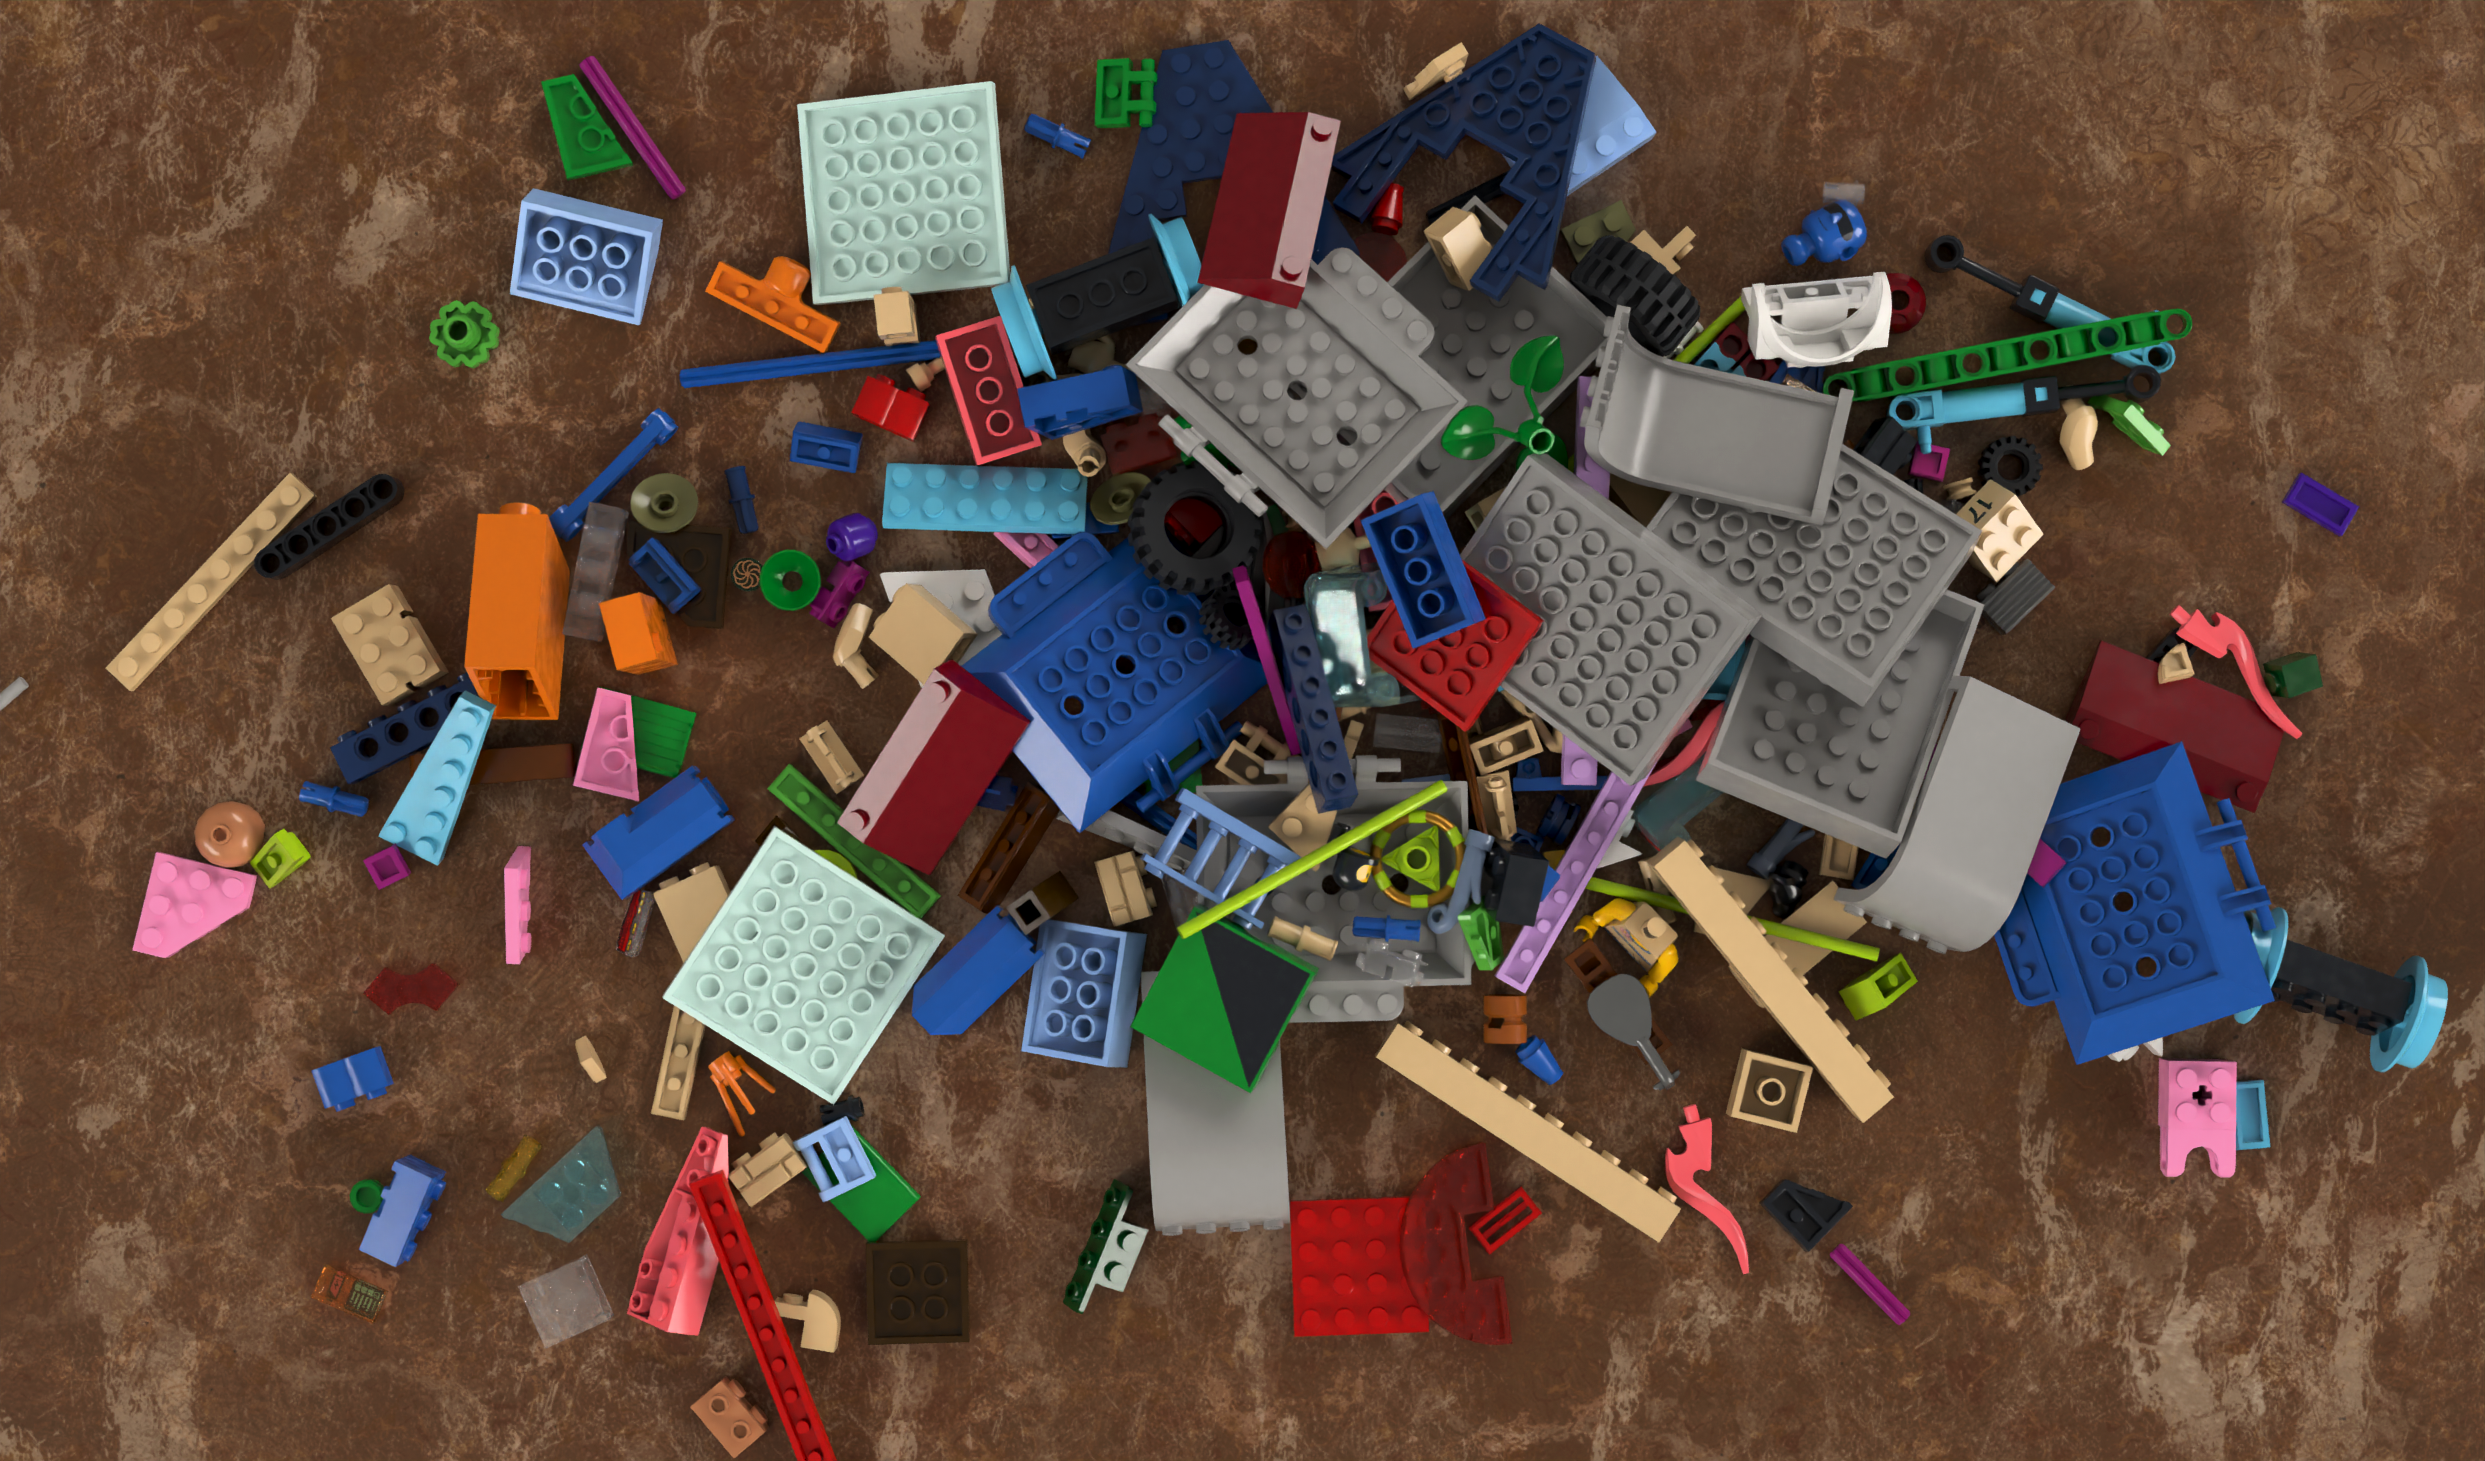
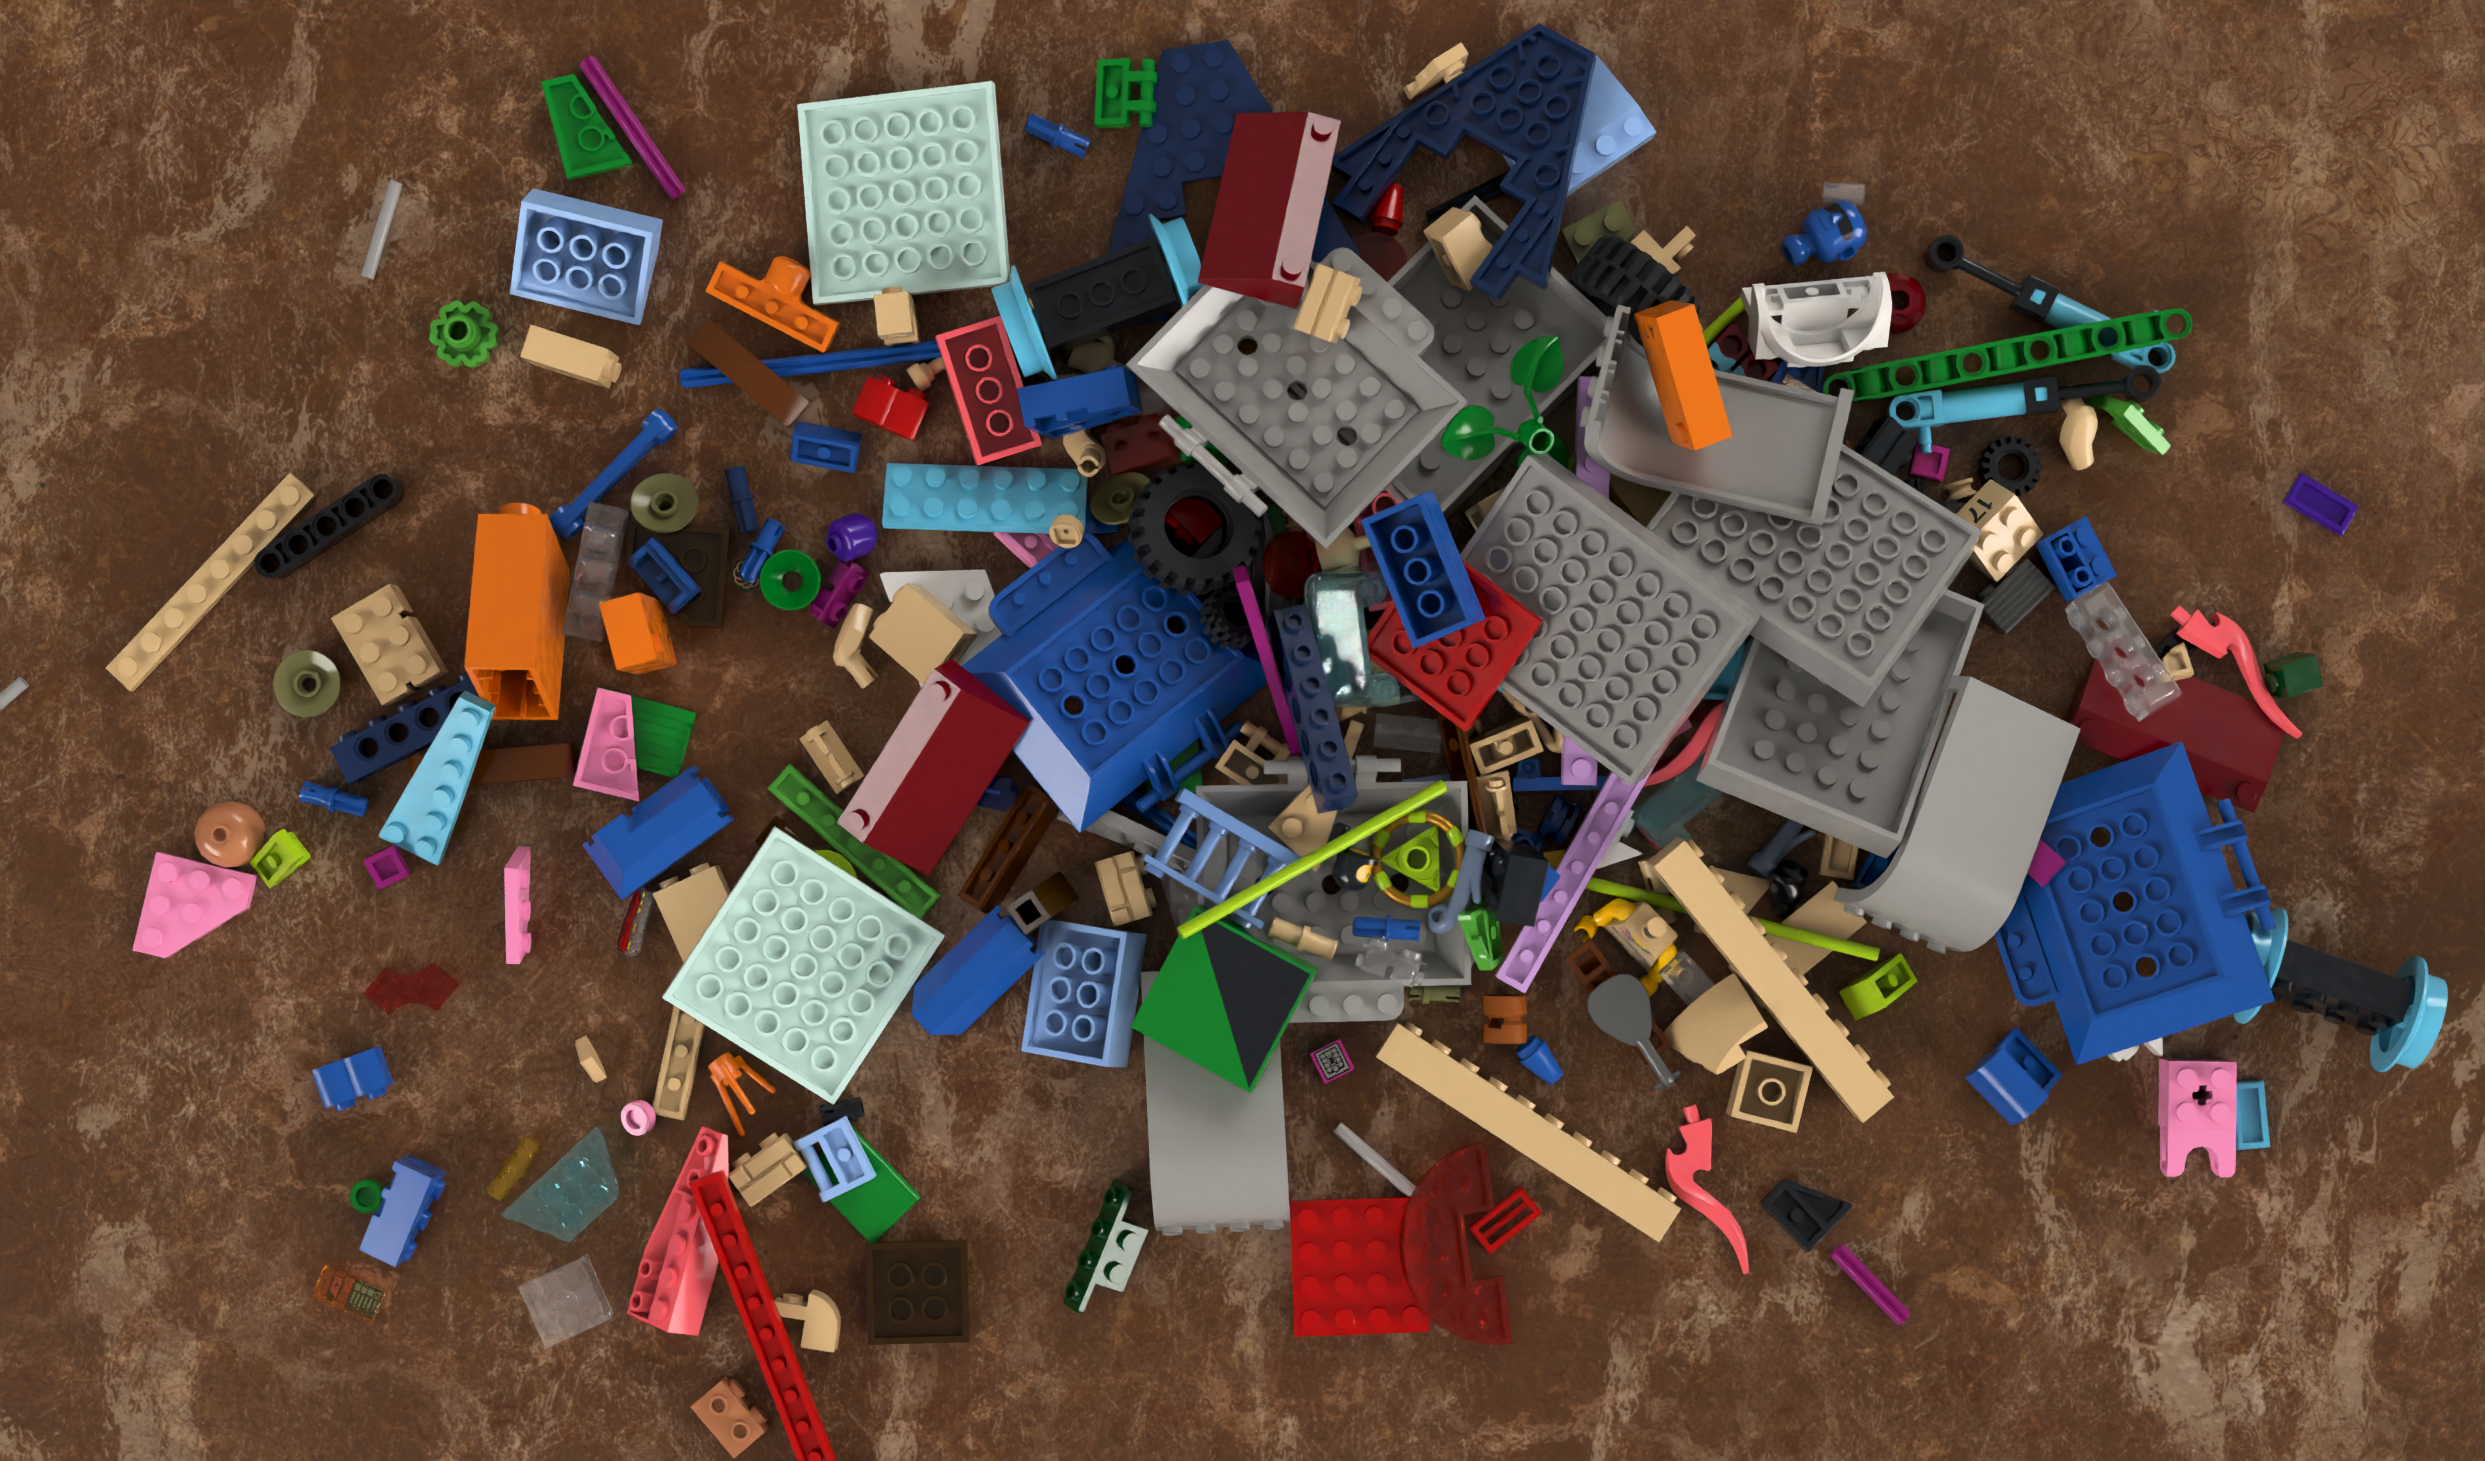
(291, 678): none -> olive dish
(381, 229): none -> light grey bar
(571, 357): none -> tan brick
(638, 1117): none -> bright pink tile
(747, 372): none -> reddish brown slope
(761, 550): none -> blue axle
(1066, 531): none -> tan tile
(1328, 304): none -> tan brick
(1332, 1061): none -> tile
(1374, 1159): none -> light grey bar
(1440, 993): none -> olive pin
(1683, 374): none -> orange brick
(1685, 977): none -> clear slope
(1716, 1025): none -> tan slope
(2014, 1077): none -> blue brick
(2075, 559): none -> blue brick
(2125, 634): none -> clear brick

